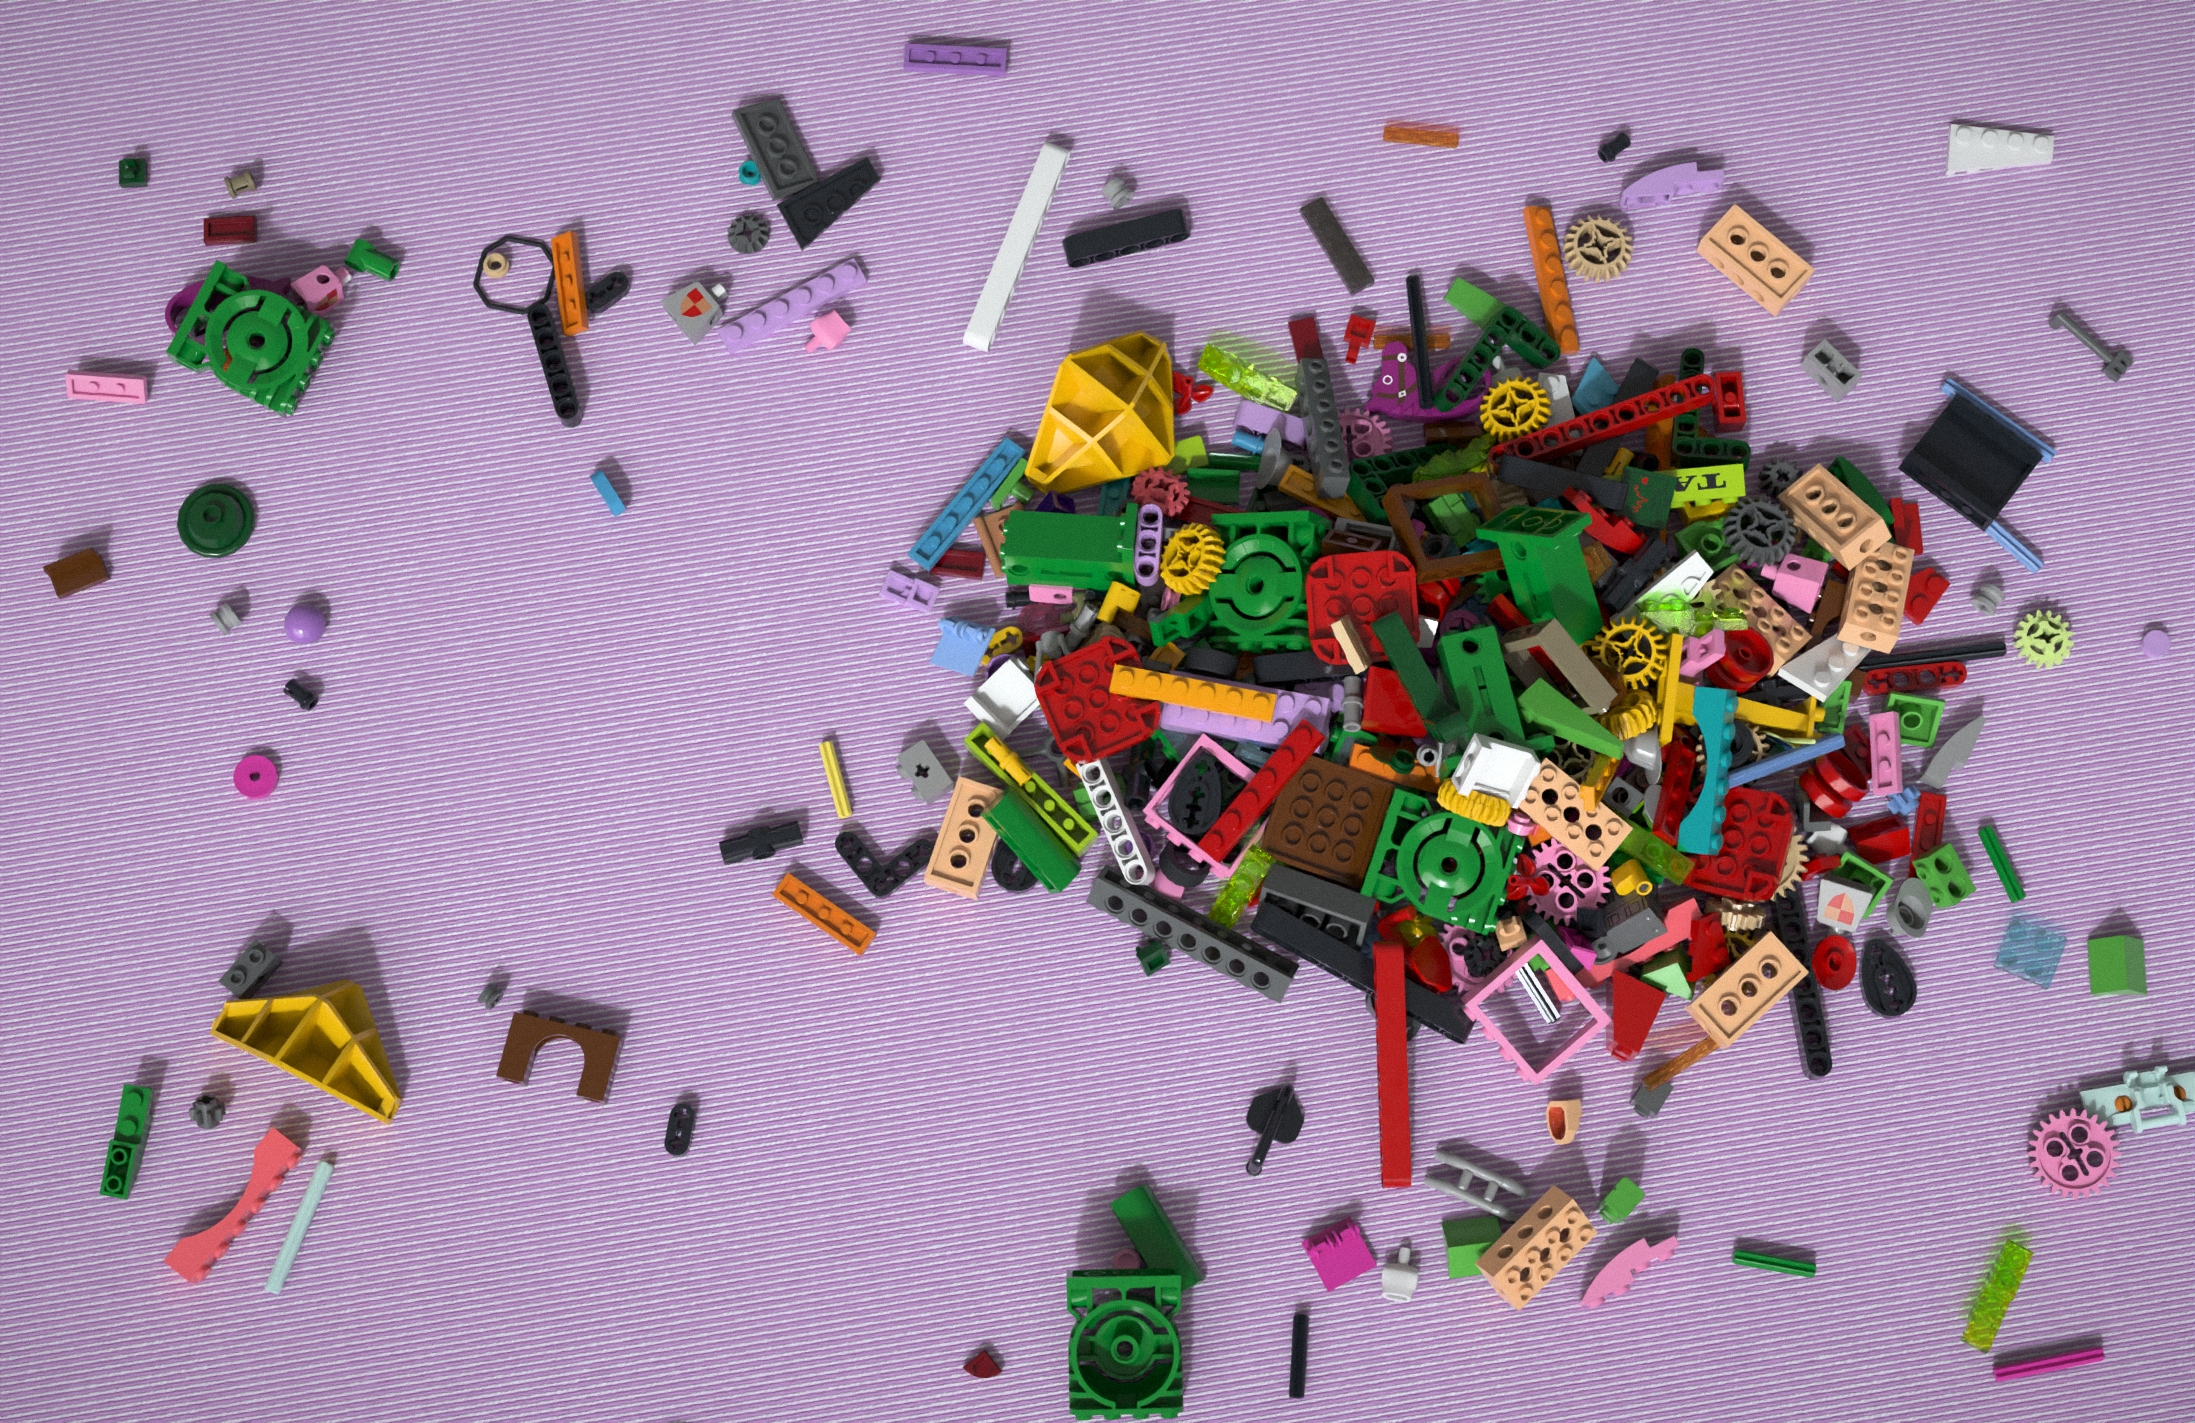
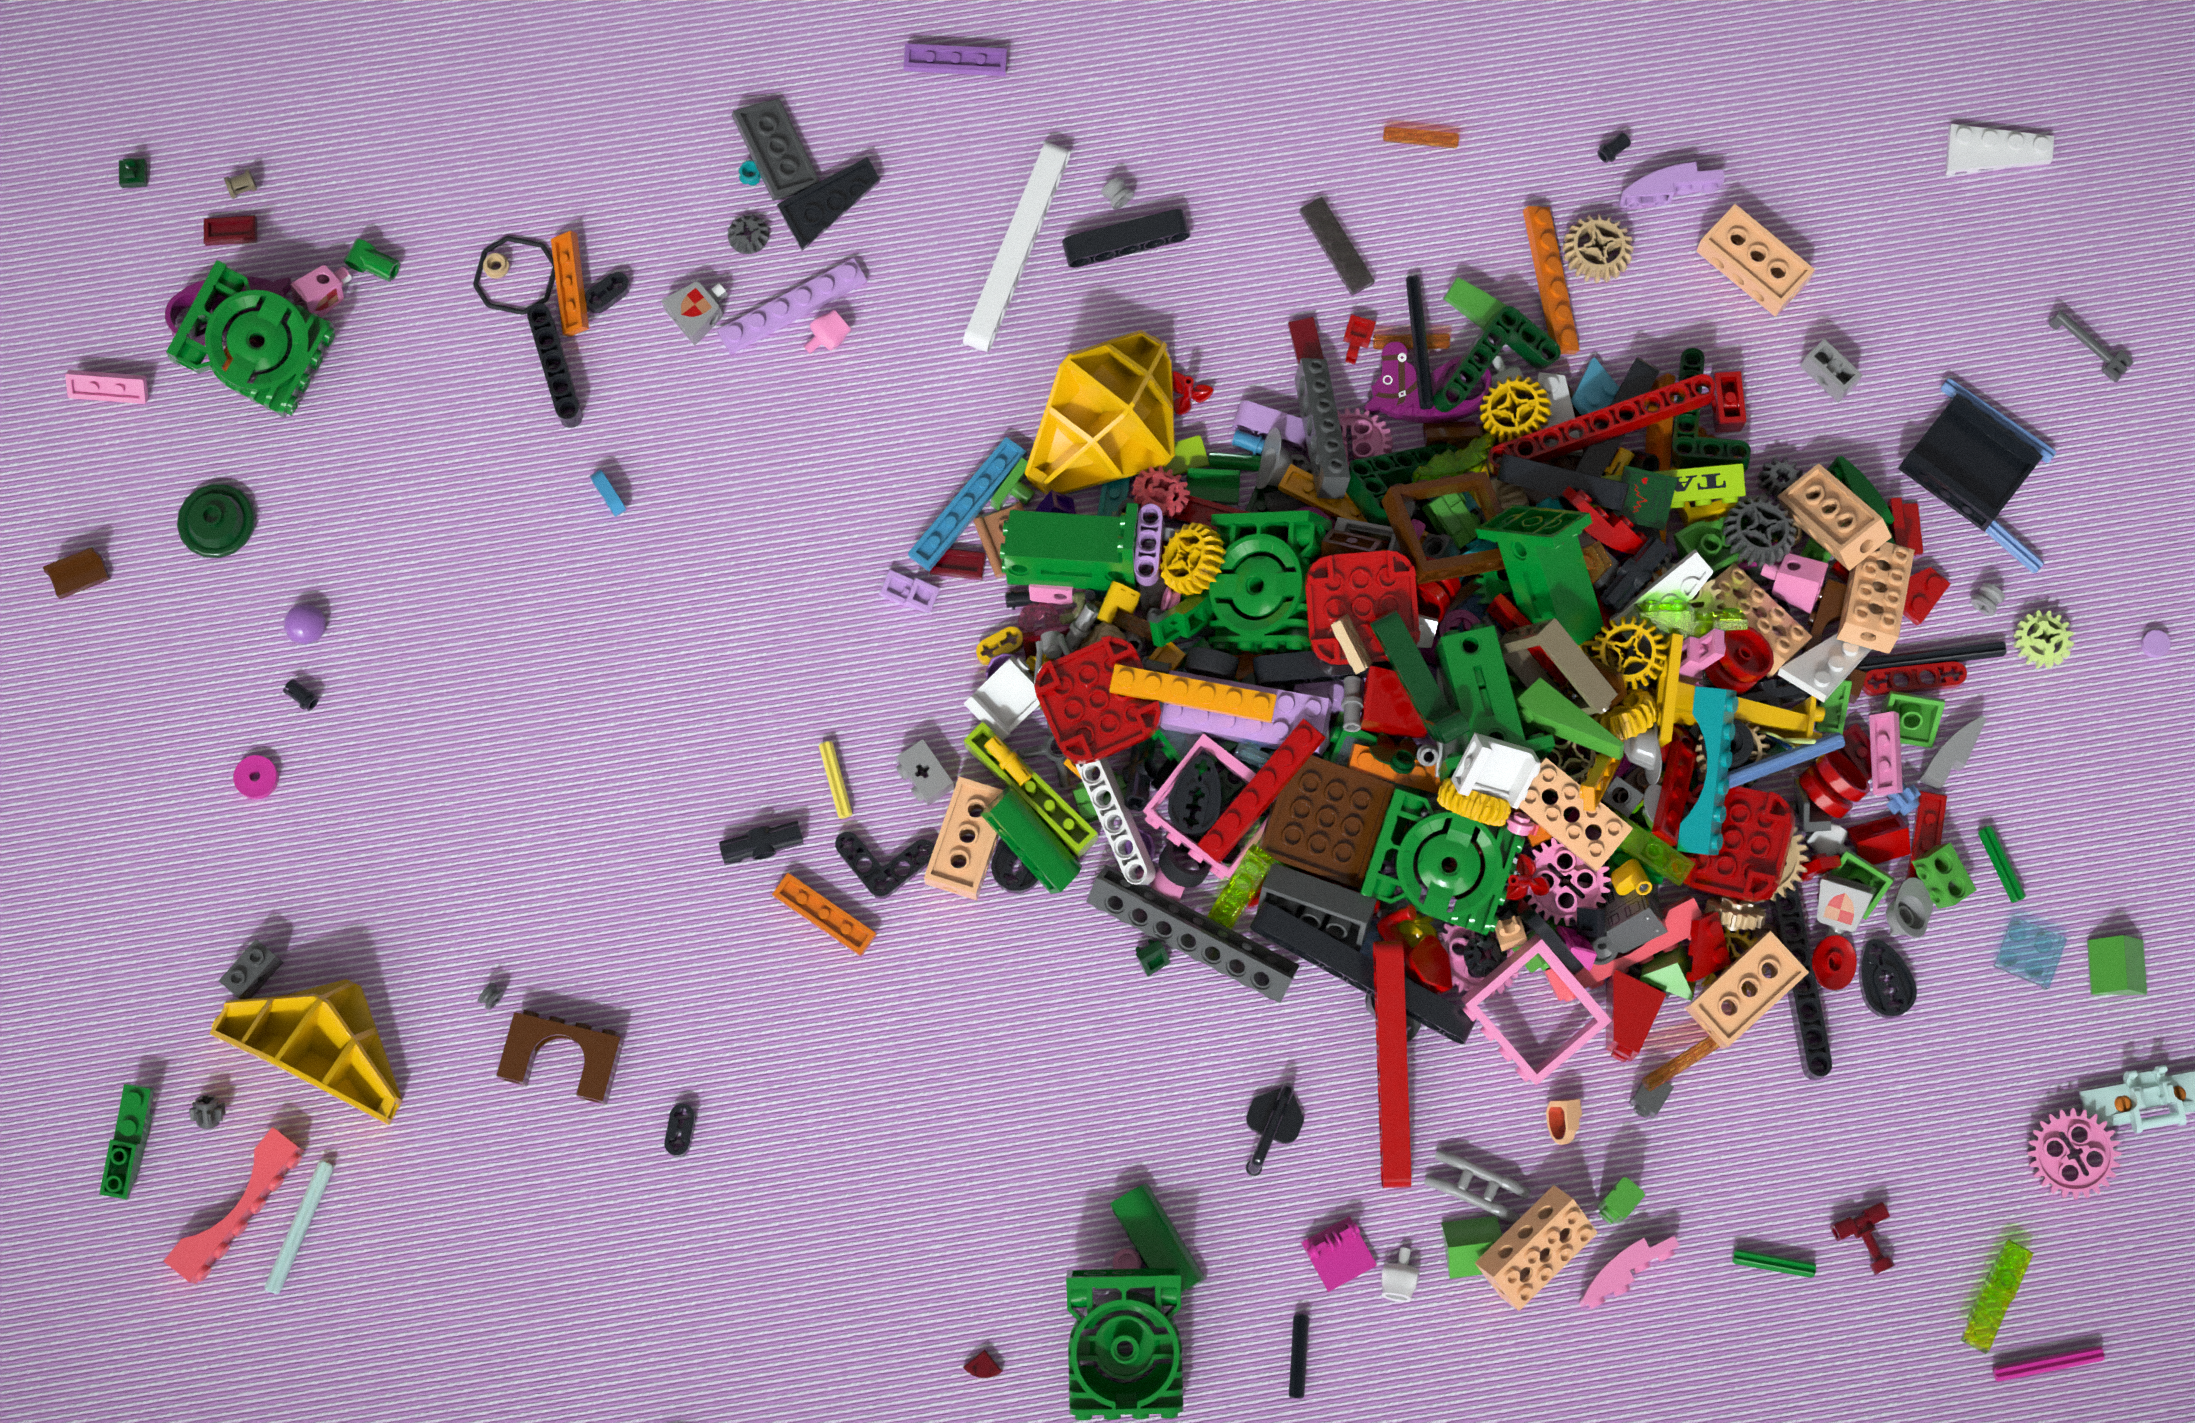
(225, 618): light grey wheel -> none
(961, 645): light blue hinge -> none
(1247, 380): clear neon green slope -> none
(1538, 994): axle -> none
(1863, 1227): none -> dark red bar

